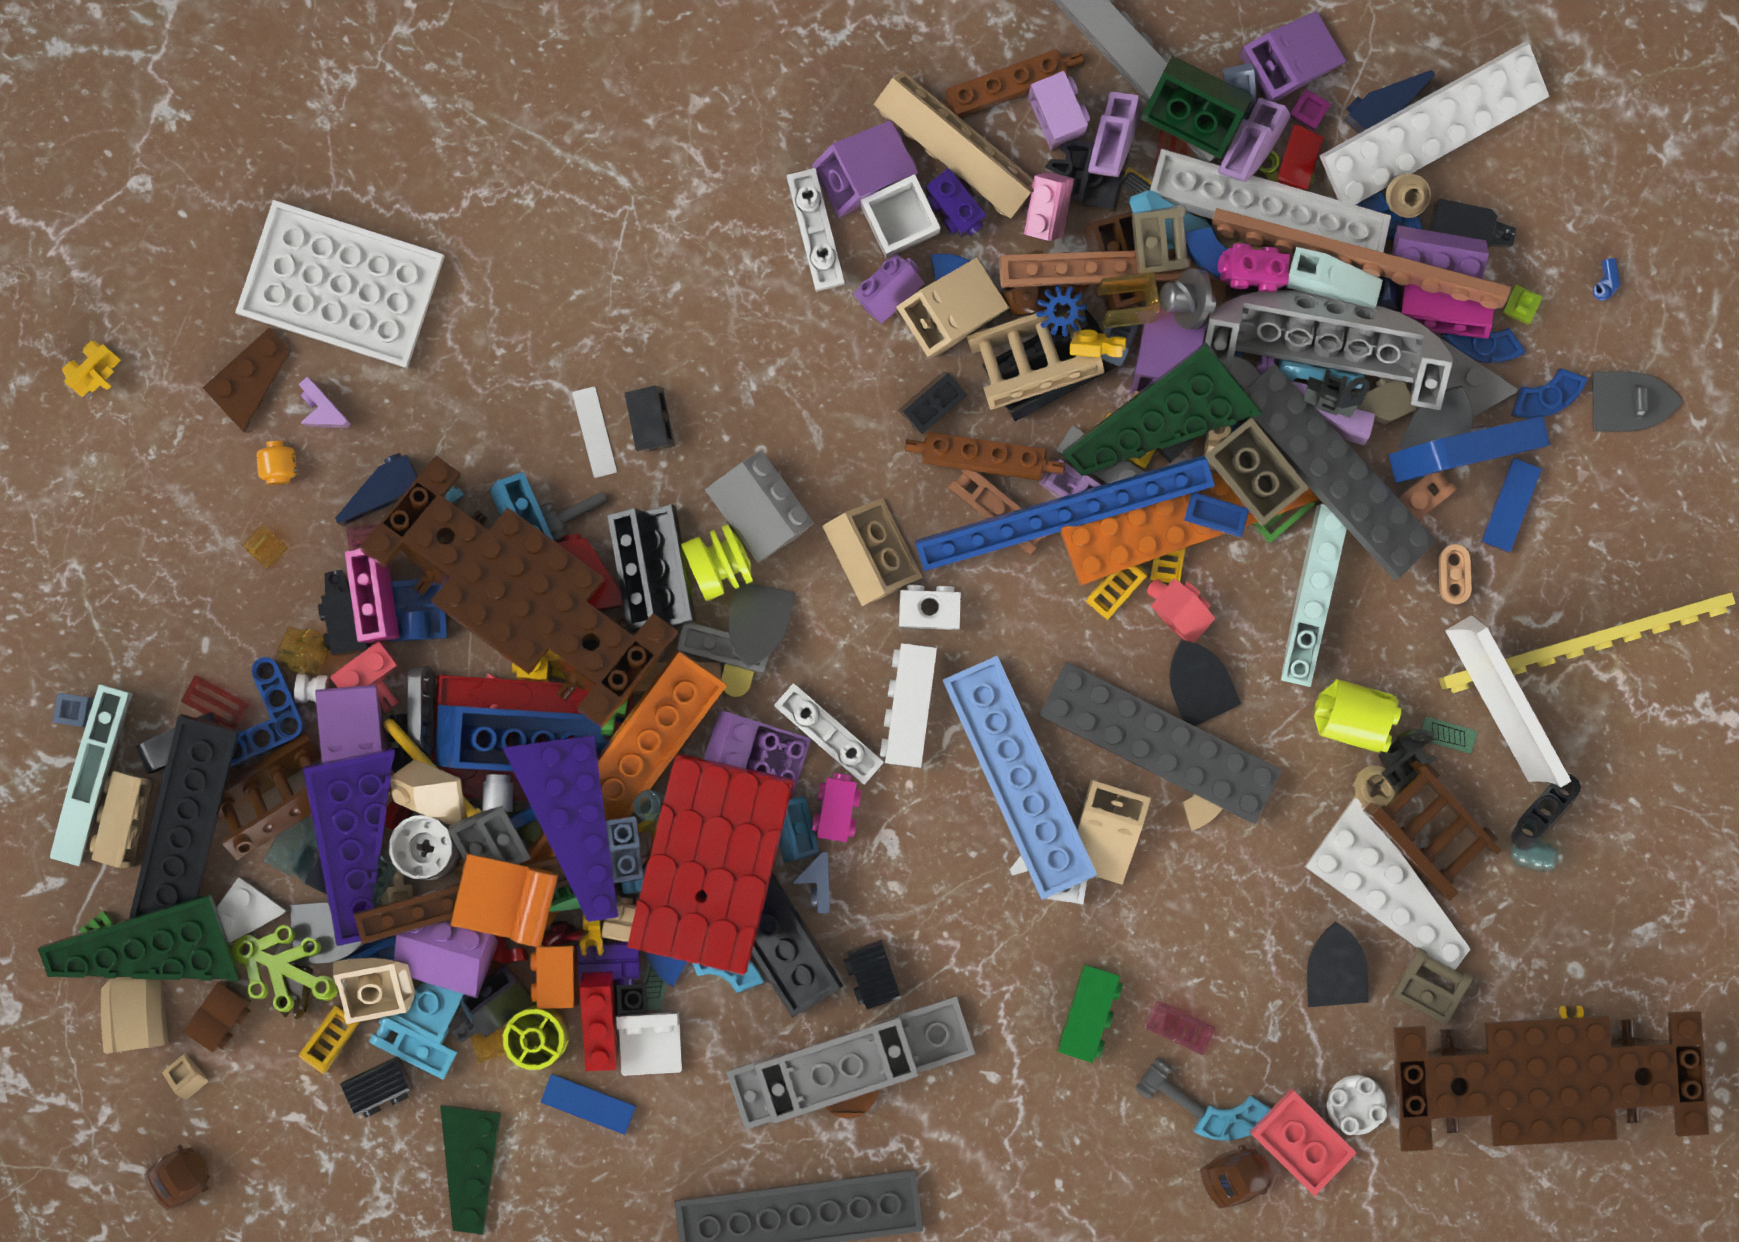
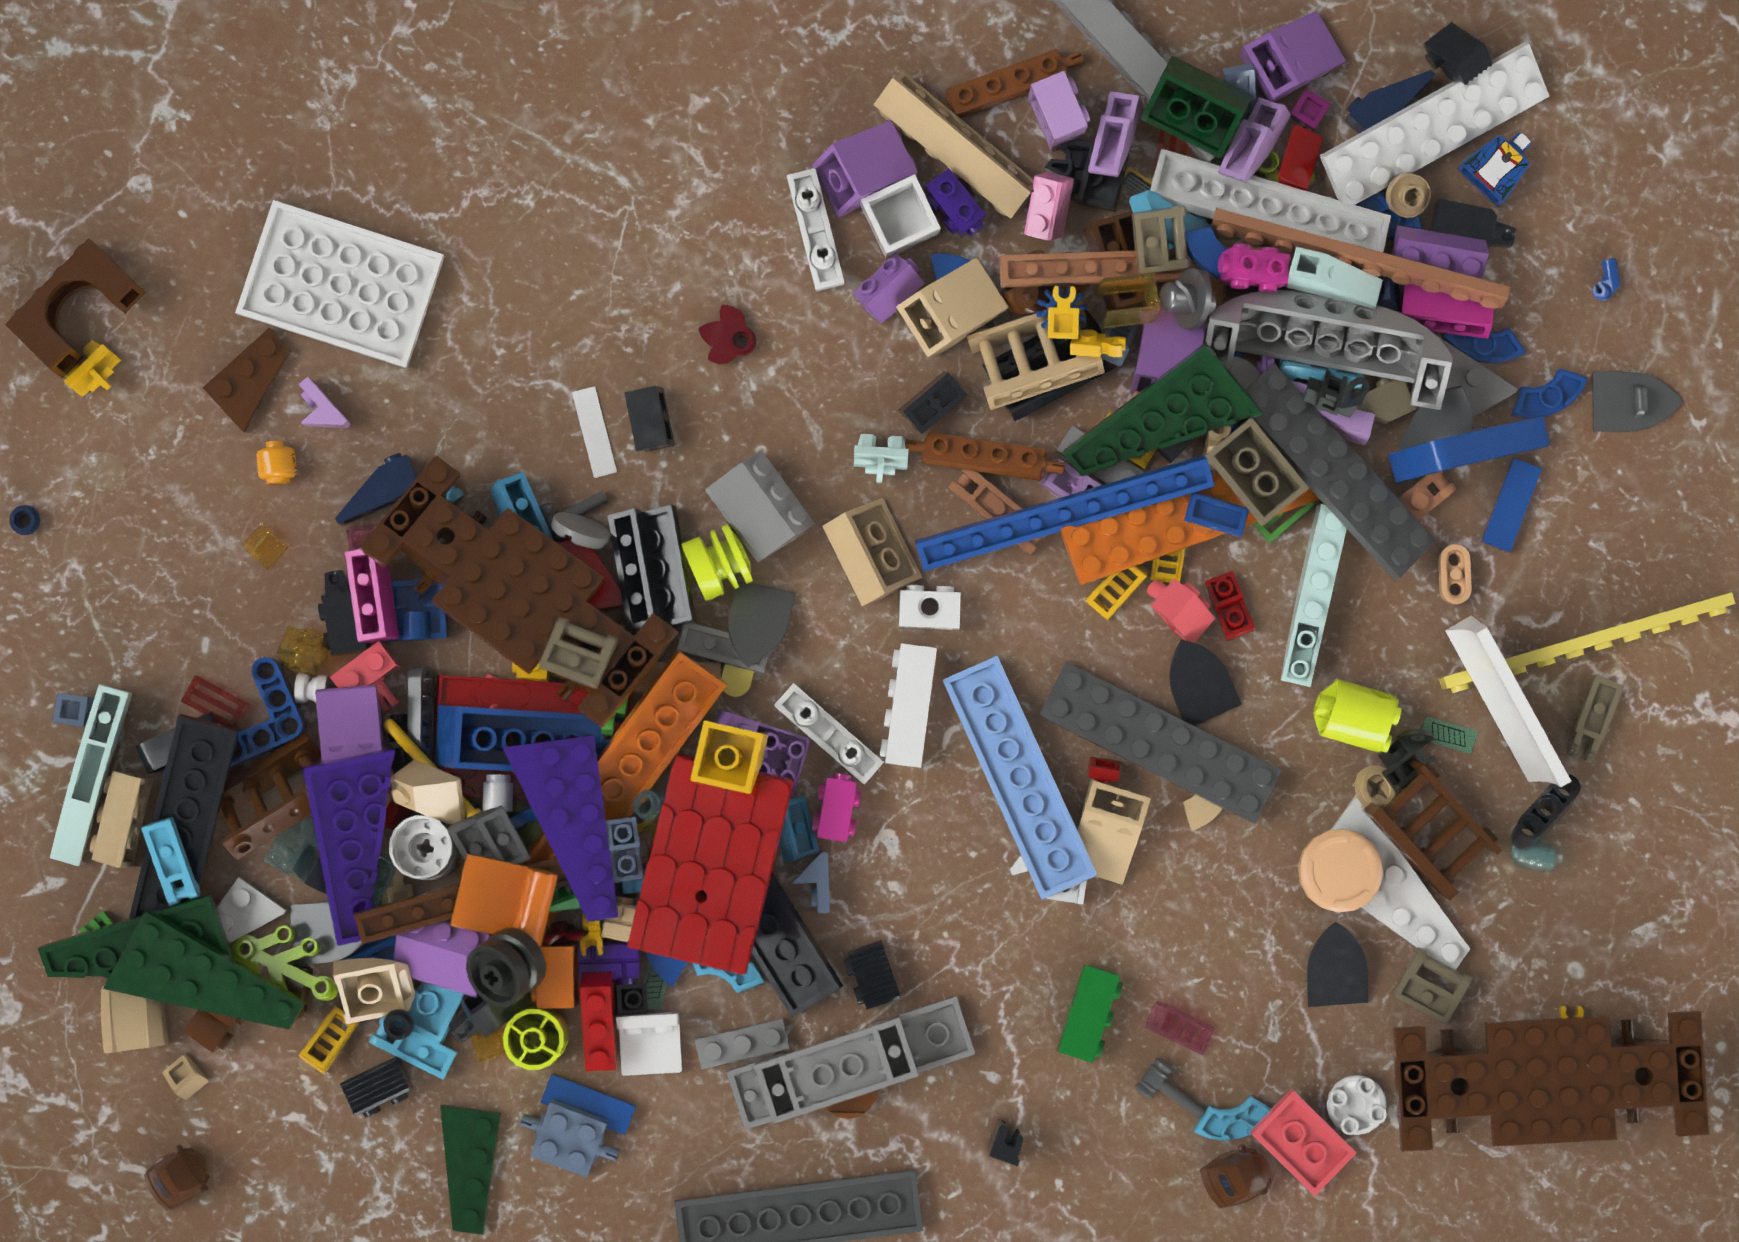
(16, 516): none -> dark blue plate
(38, 318): none -> reddish brown arch
(170, 860): none -> medium azure plate
(185, 971): none -> dark green wing
(395, 1032): none -> black plate
(506, 967): none -> pearl dark grey wheel
(569, 1137): none -> sand blue plate
(574, 661): none -> dark tan plate
(581, 529): none -> light grey tile
(723, 335): none -> dark red plate
(728, 757): none -> yellow slope
(742, 1043): none -> light grey plate
(880, 459): none -> light aqua hips
(1003, 1146): none -> black hinge
(1063, 320): none -> yellow plate
(1103, 770): none -> red plate
(1229, 606): none -> red slope
(1340, 870): none -> light nougat piece
(1457, 54): none -> black brick
(1497, 167): none -> torso
(1522, 304): lime tile -> none
(1595, 716): none -> dark tan hinge

